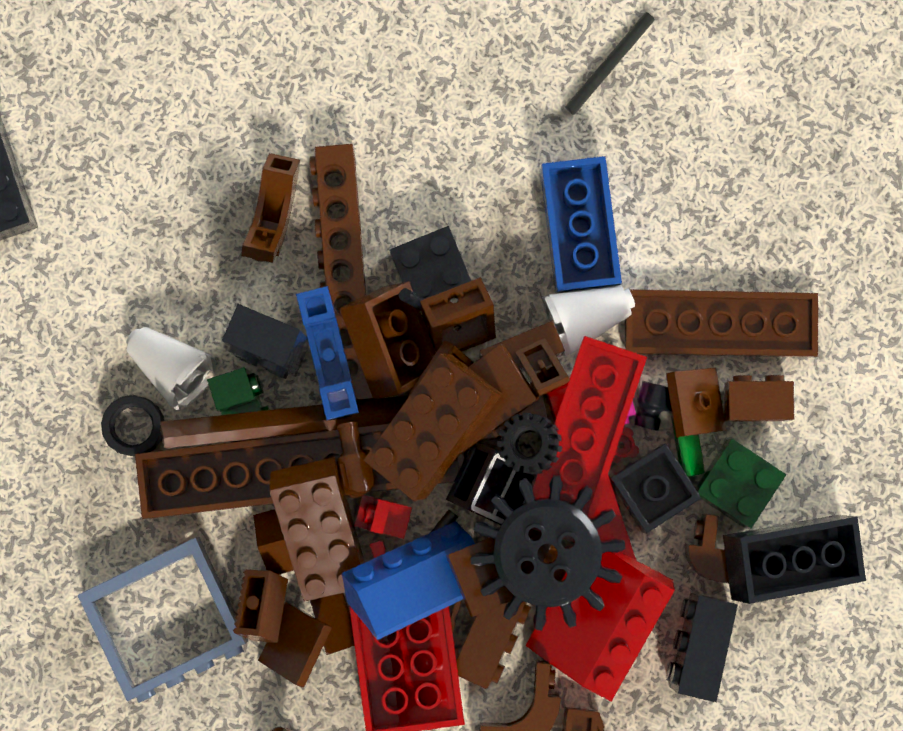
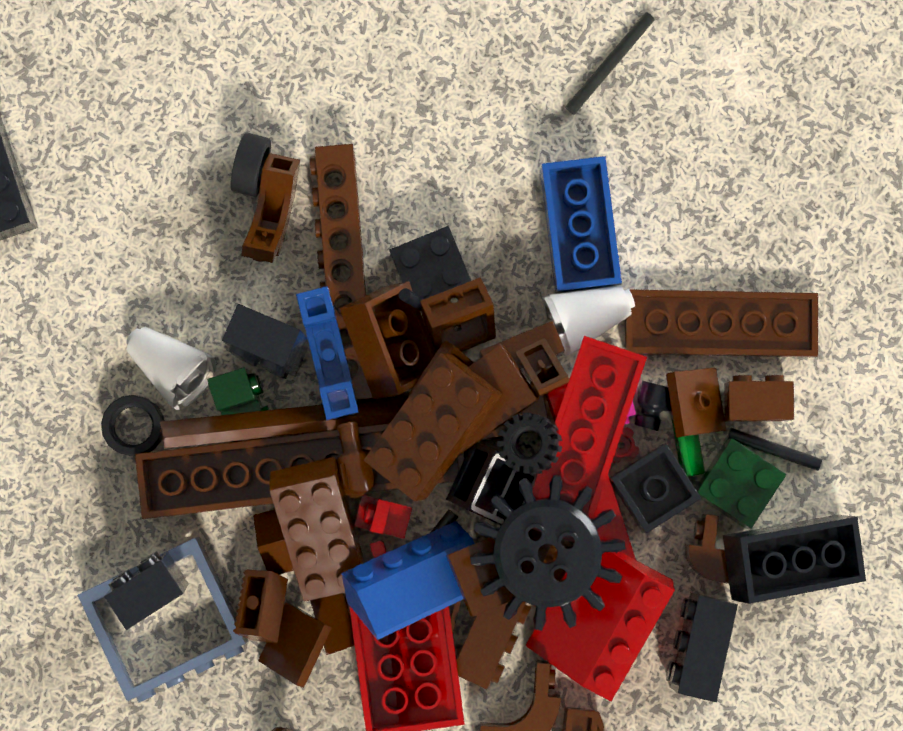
(146, 590): none -> black brick
(249, 163): none -> black tyre
(775, 449): none -> black bar

